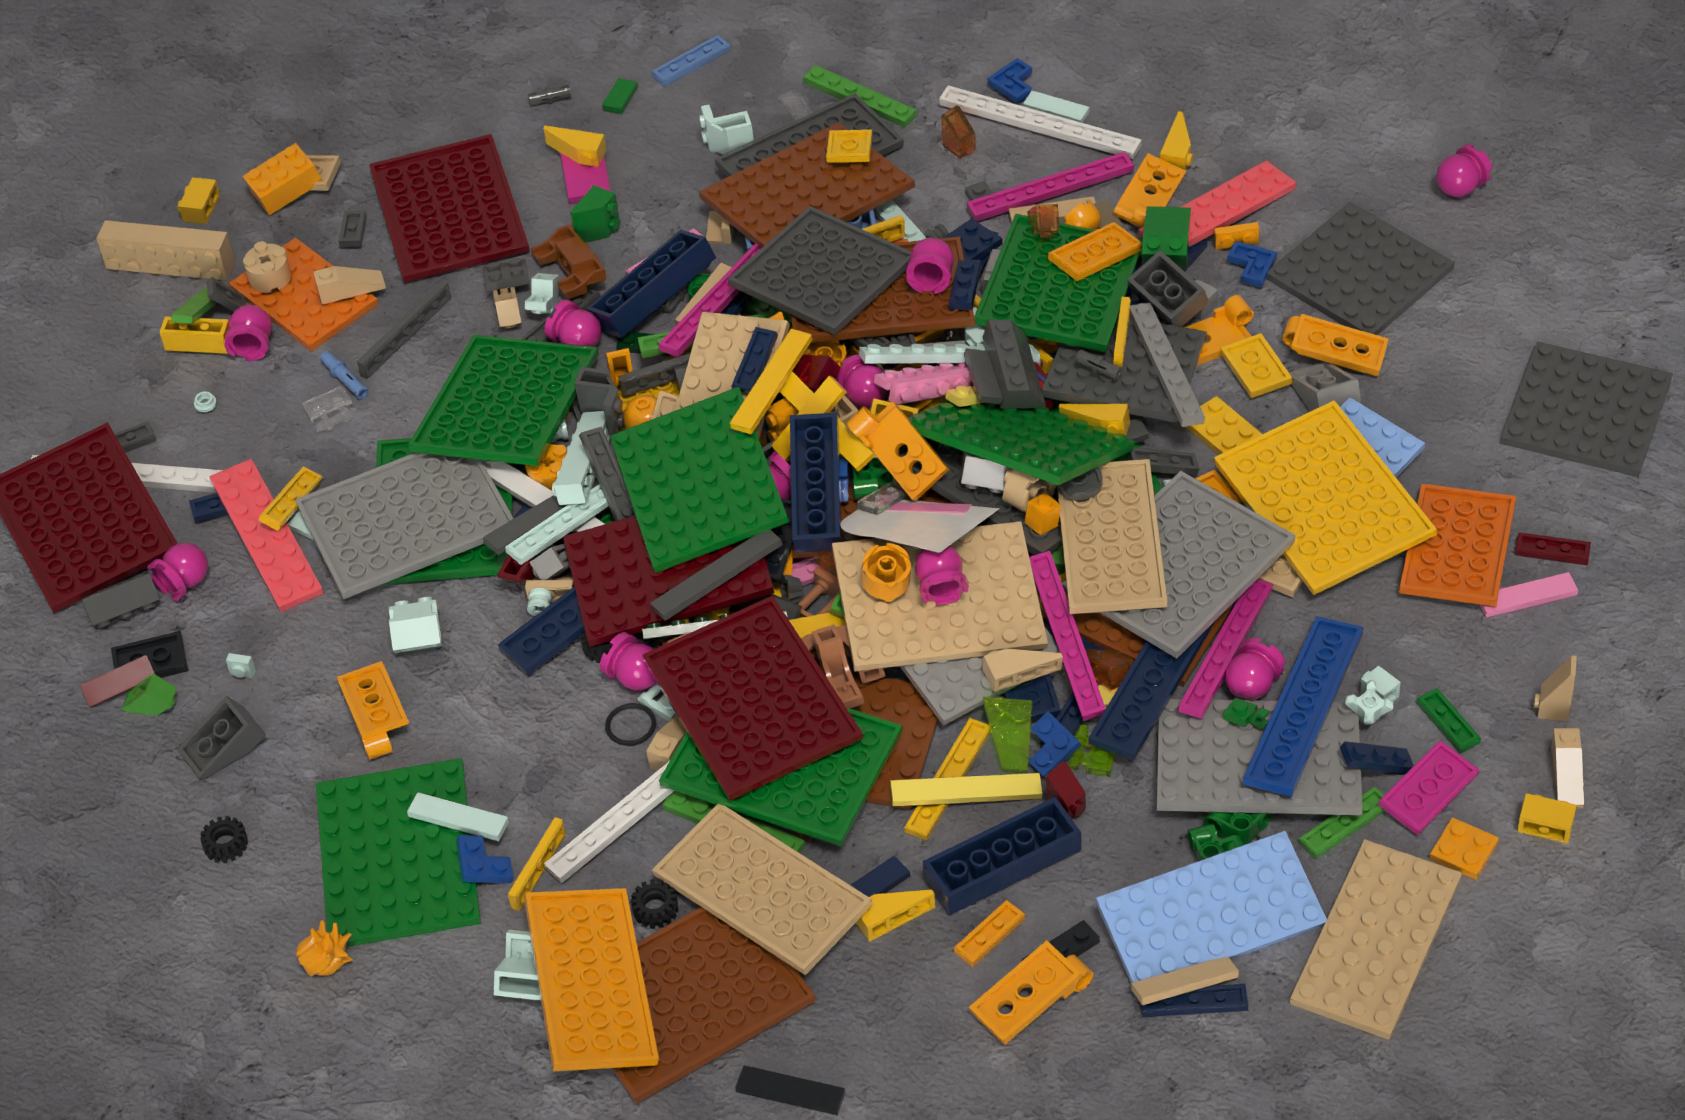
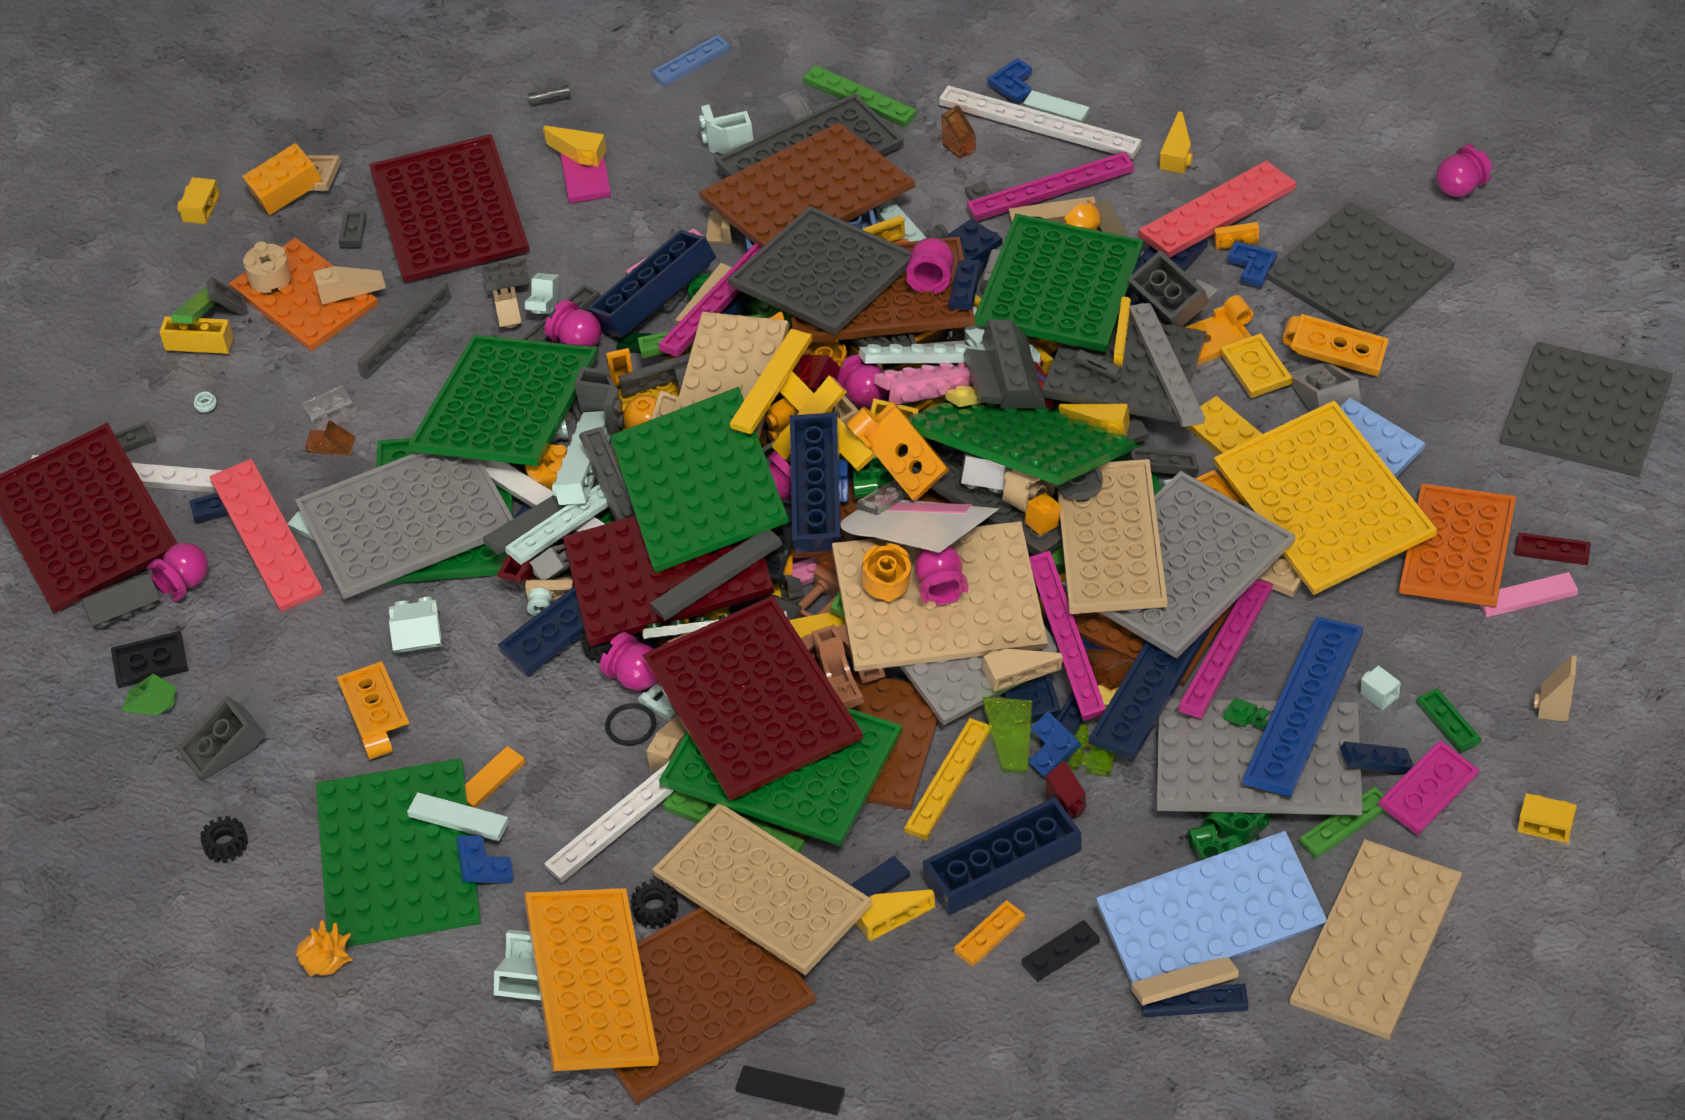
(116, 681): tile -> none
(166, 250): tan brick -> none
(240, 665): light aqua plate -> none
(248, 333): dark pink tile -> none
(284, 504): yellow tile -> none
(331, 441): none -> clear orange slope
(339, 369): medium blue pin -> none
(493, 776): none -> light orange tile
(535, 866): yellow tile -> none
(574, 258): dark orange bracket -> none
(596, 215): green slope -> none
(620, 96): green tile -> none
(755, 359): dark blue tile -> none
(849, 146): yellow plate -> none
(966, 789): light yellow tile -> none
(1044, 220): clear orange slope -> none
(1045, 973): light orange hinge -> none
(1095, 251): light orange tile -> none
(1135, 200): light orange hinge -> none
(1167, 231): green slope -> none
(1254, 670): dark pink tile -> none
(1369, 705): light aqua rock -> none
(1464, 848): light orange plate -> none
(1567, 765): slope -> none

